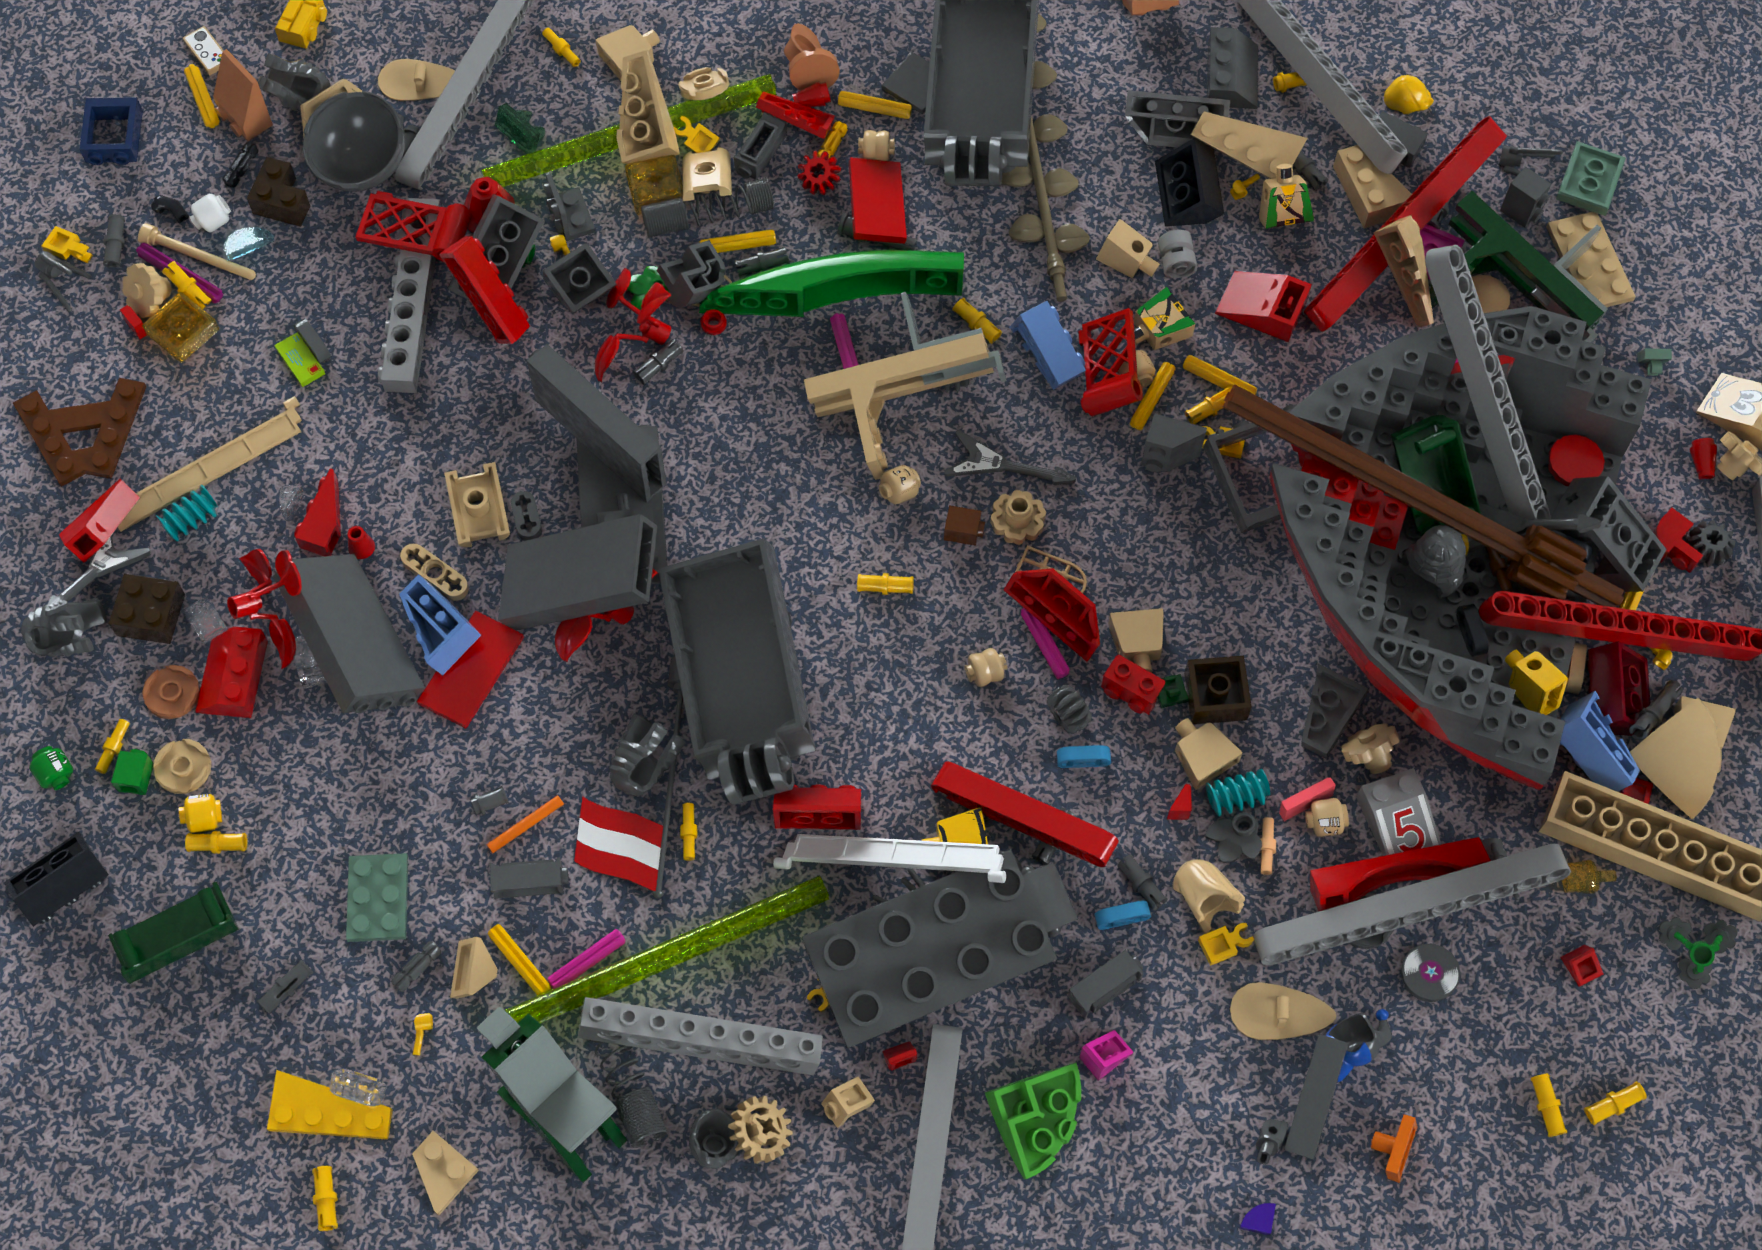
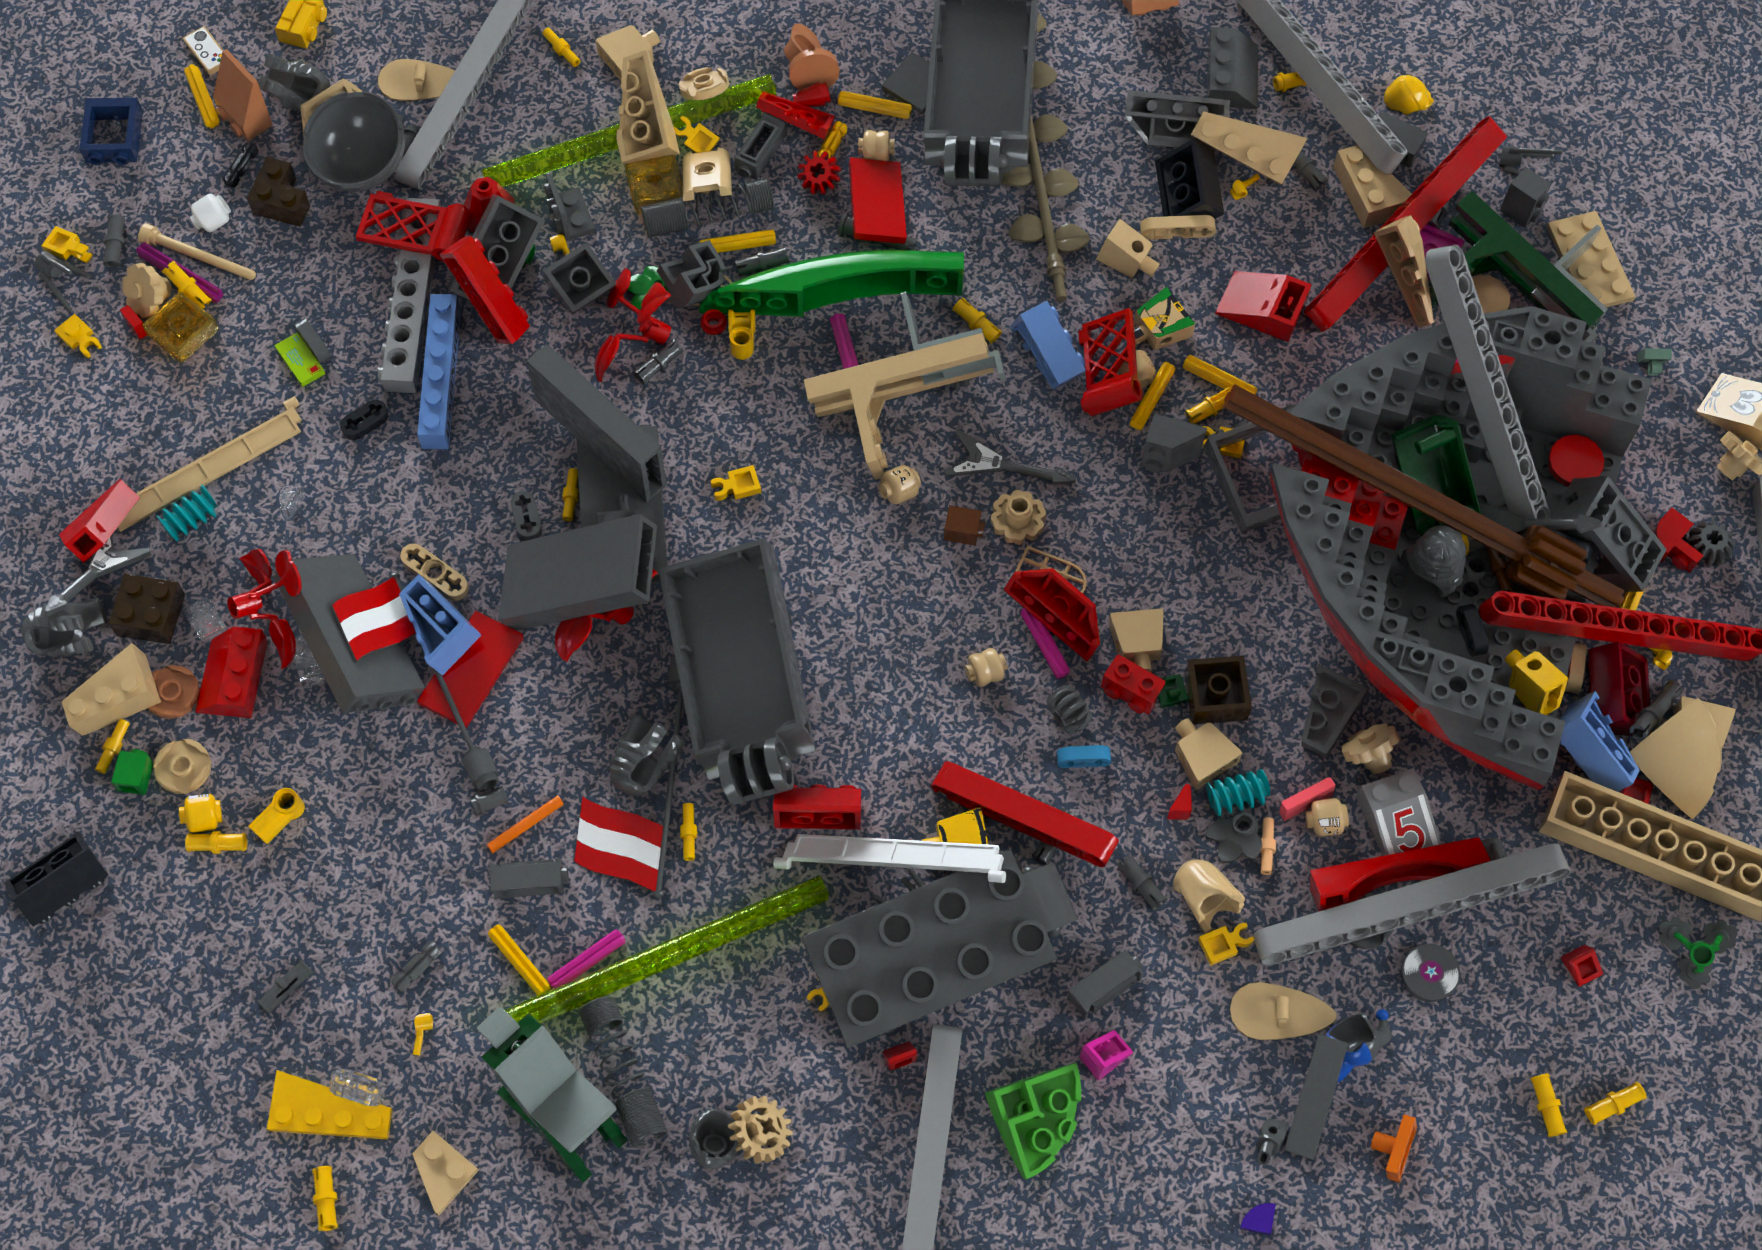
(51, 768): green head -> none
(77, 333): none -> yellow plate
(111, 416): reddish brown plate -> none
(112, 693): none -> tan wedge
(173, 933): dark green piece -> none
(174, 206): black arm -> none
(245, 241): clear light blue tile -> none
(274, 817): none -> yellow piece
(321, 524): red slope -> none
(360, 543): red cone -> none
(364, 419): none -> black beam
(377, 897): sand green plate -> none
(378, 621): none -> flag
(439, 371): none -> medium blue brick
(472, 968): tan slope -> none
(479, 520): tan piece -> none
(516, 127): clear green tile -> none
(570, 494): none -> yellow bar
(700, 1036): light grey brick -> none
(741, 330): none -> yellow piece
(741, 483): none -> yellow plate
(847, 1101): tan bracket -> none
(885, 584): yellow pin -> none
(1122, 915): dark azure beam -> none
(1177, 254): light grey wheel -> none
(1189, 227): none -> tan beam
(1285, 199): torso -> none
(1586, 877): clear yellow piece -> none
(1591, 178): sand green tile -> none
(1704, 457): red cone -> none

